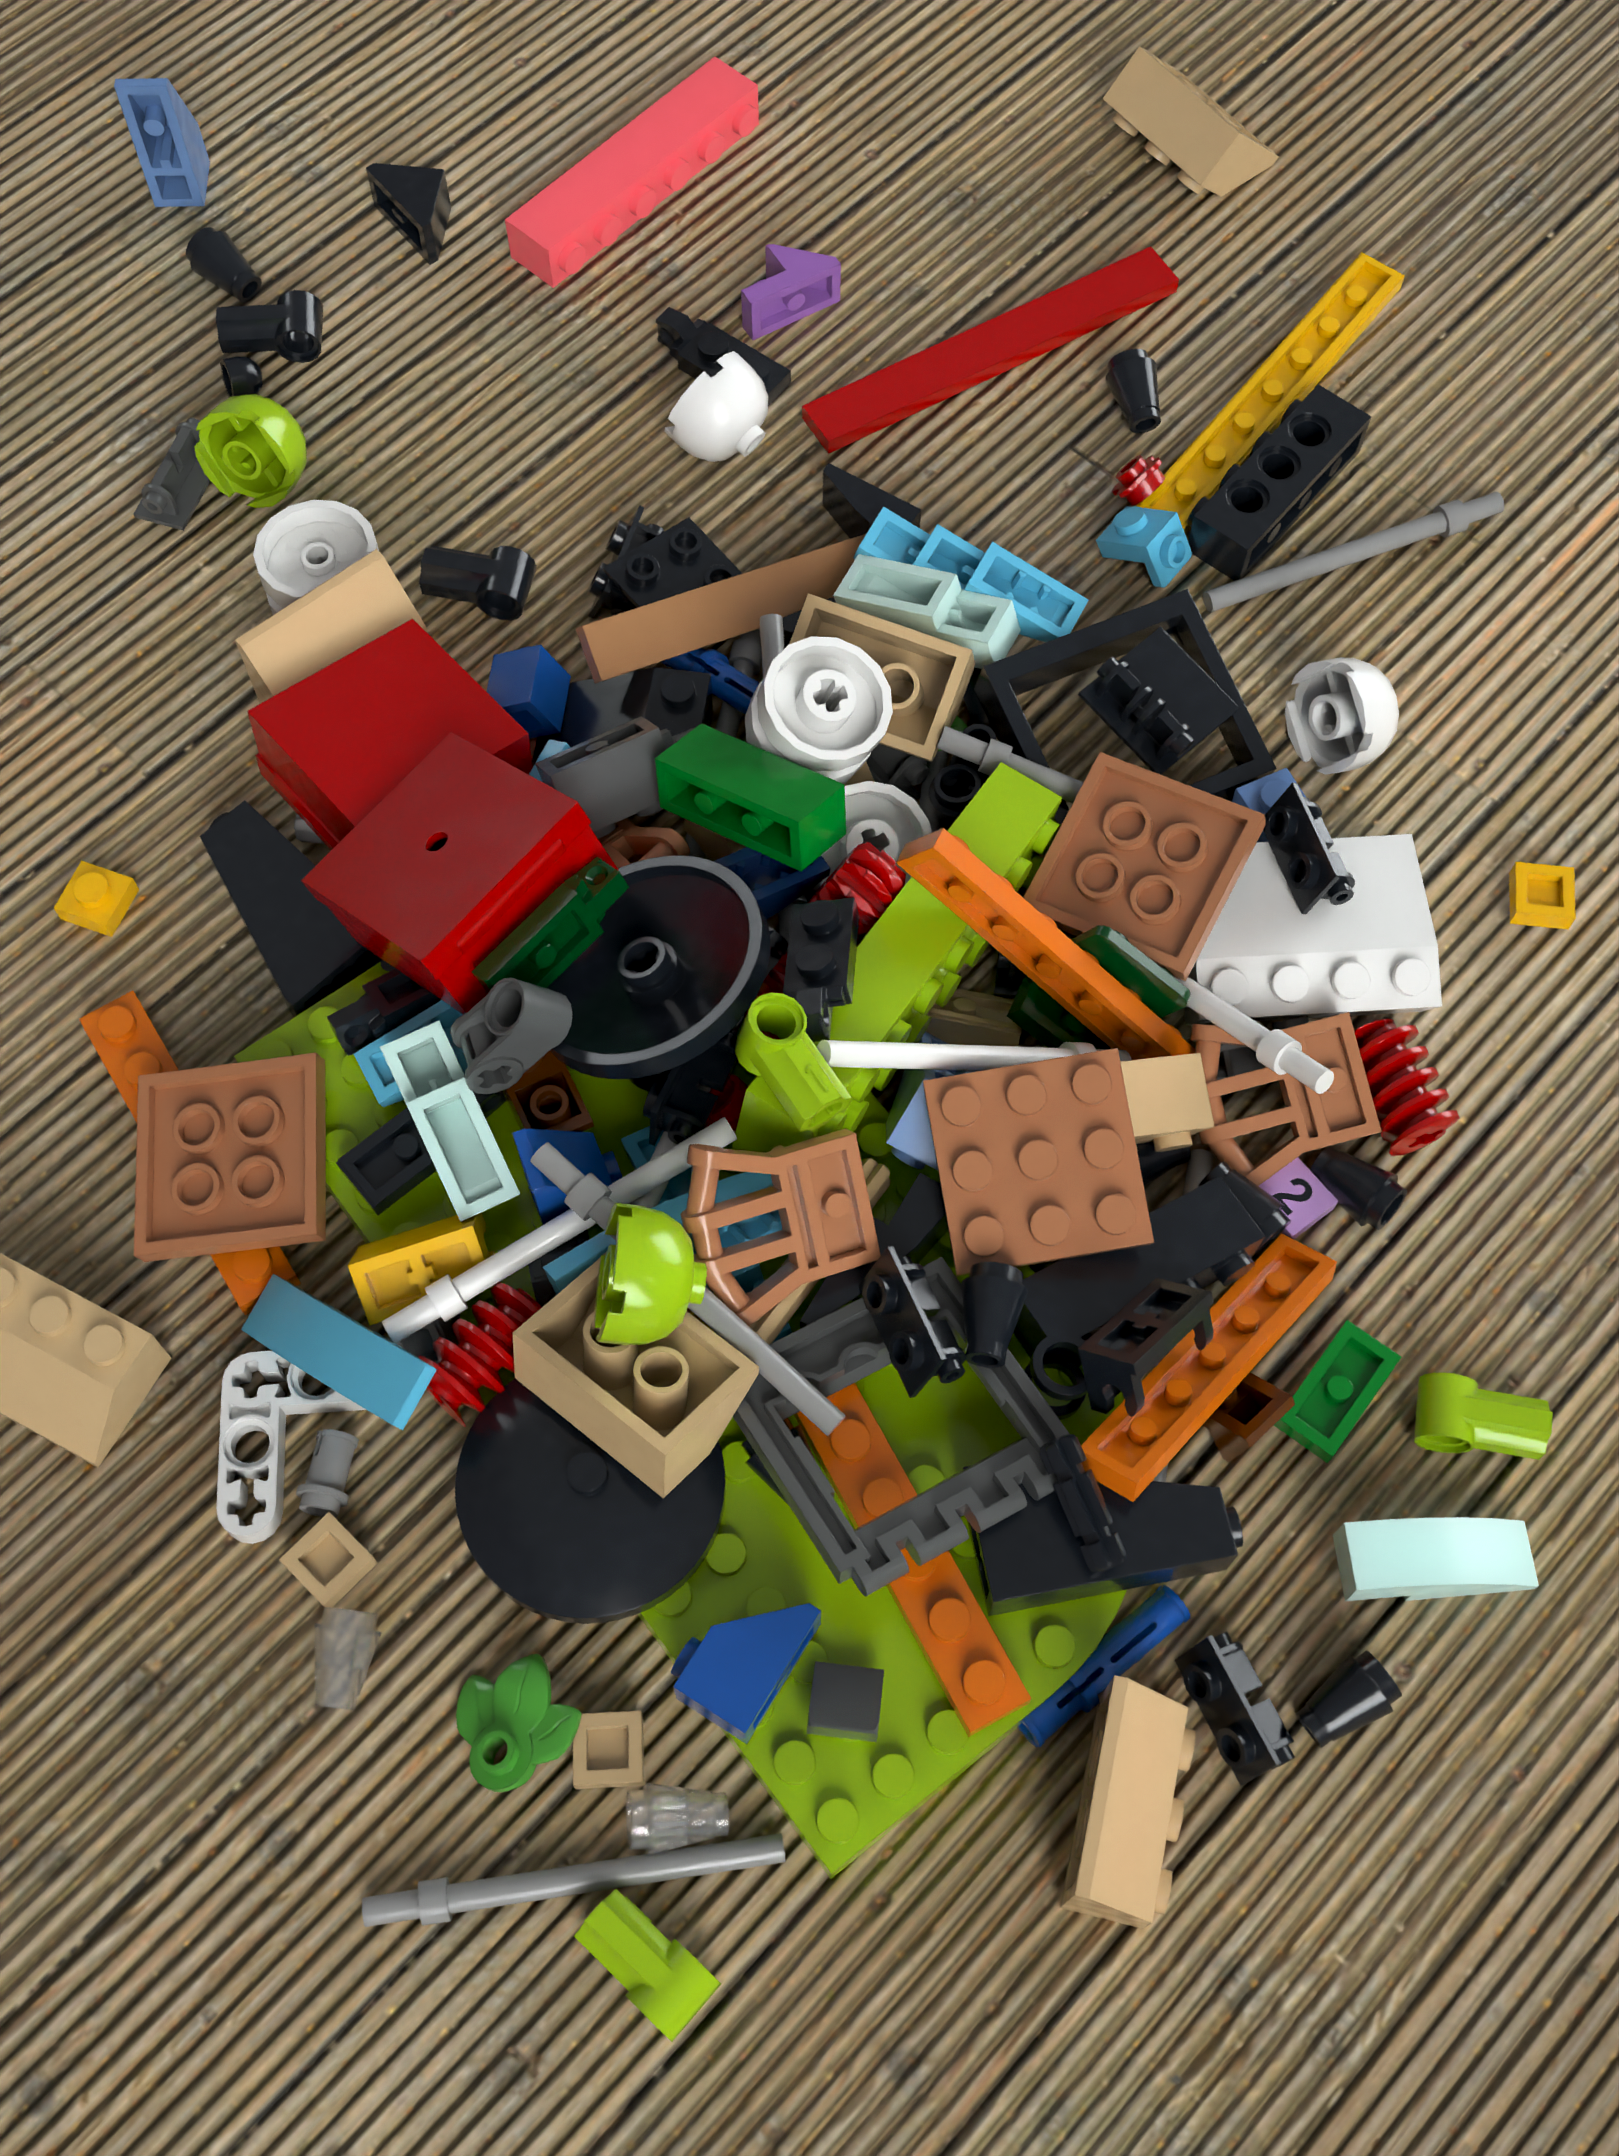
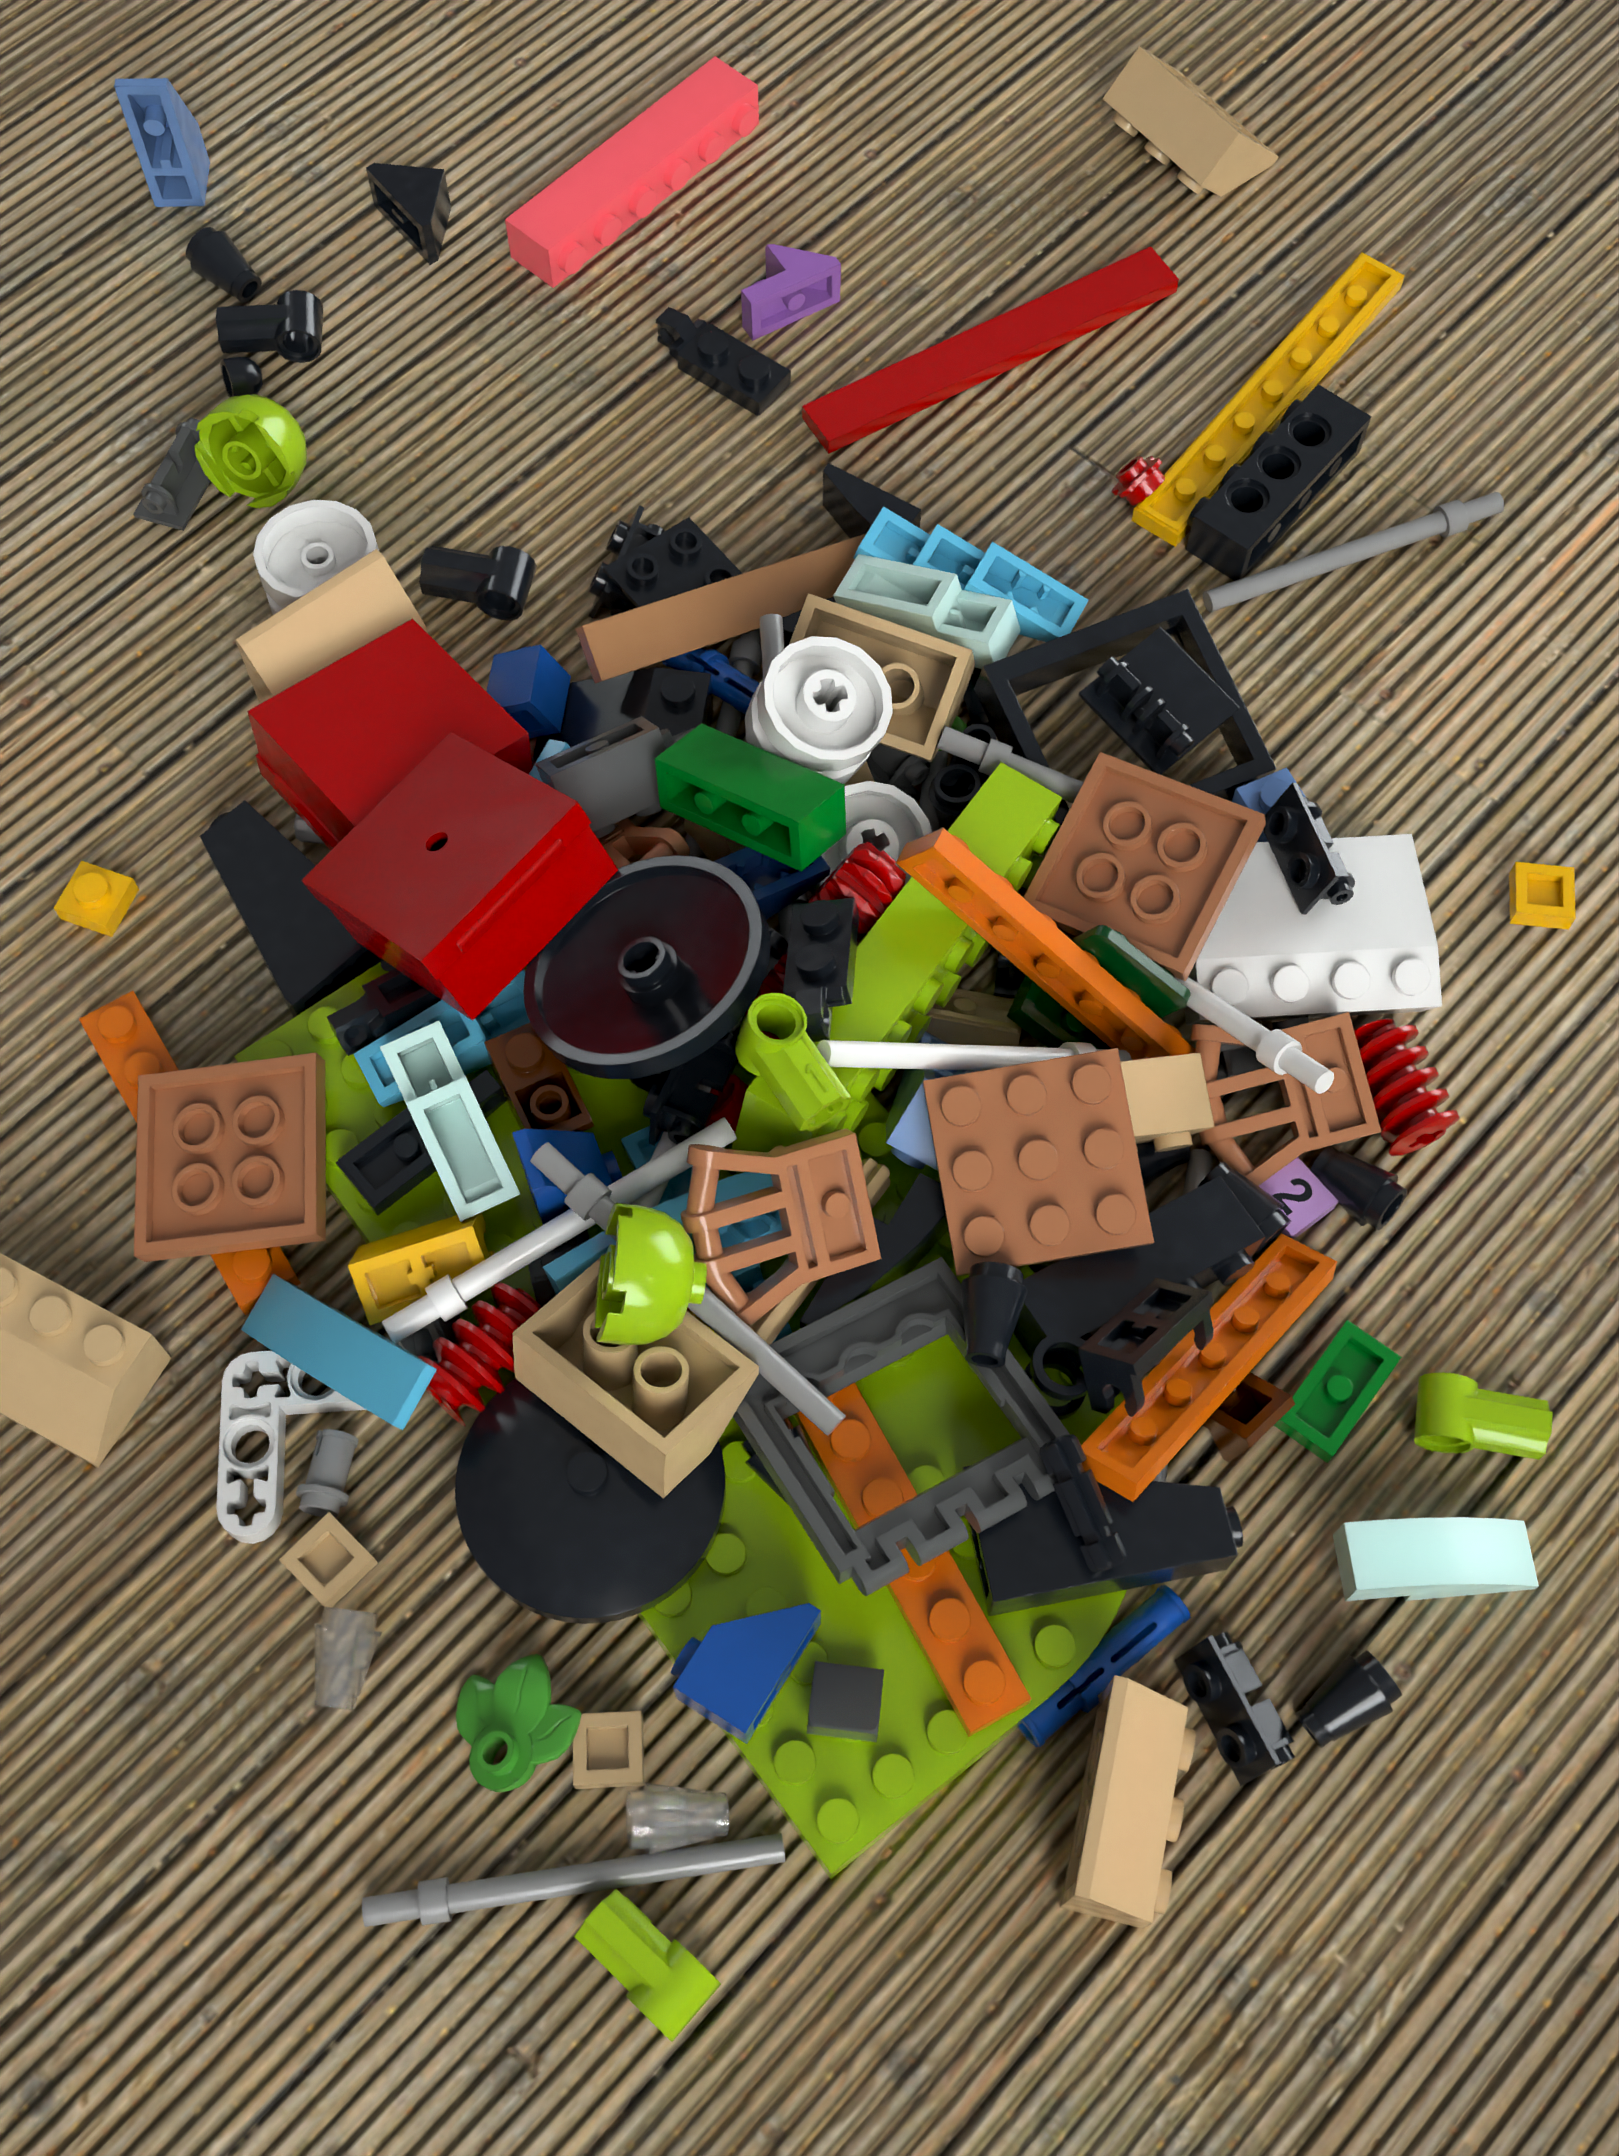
(510, 1033): dark grey piece -> none
(556, 929): dark green hinge -> none
(721, 412): white cylinder -> none
(900, 1303): black hinge -> none
(1135, 388): black cone -> none
(1147, 538): medium azure bracket -> none
(1341, 714): white cylinder -> none

